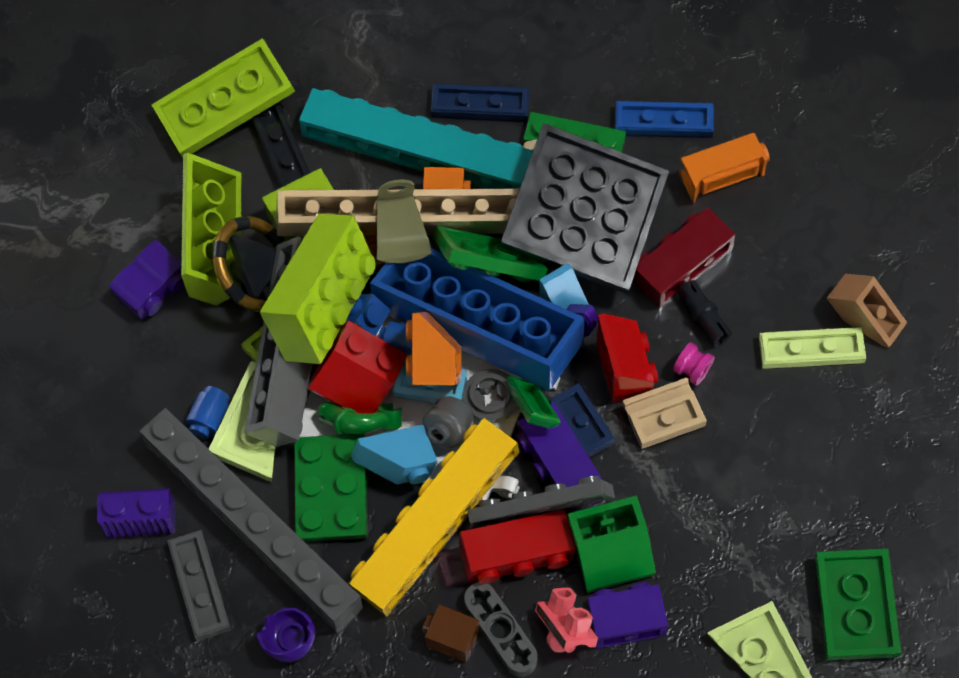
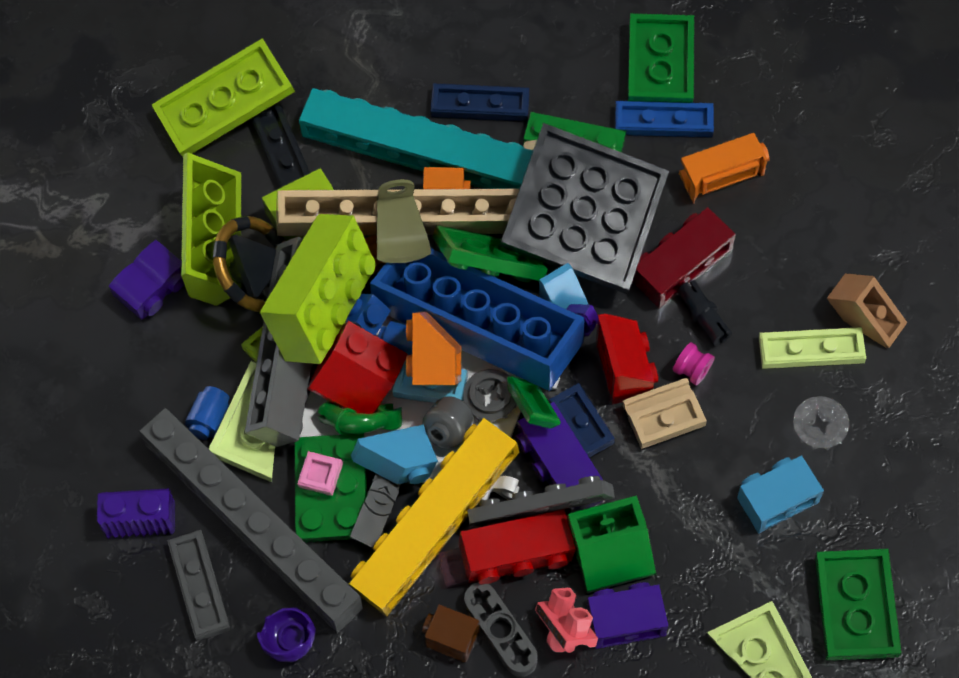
(320, 473): none -> bright pink tile
(375, 510): none -> dark grey piece
(661, 58): none -> green plate
(779, 493): none -> dark azure brick
(830, 412): none -> clear gear

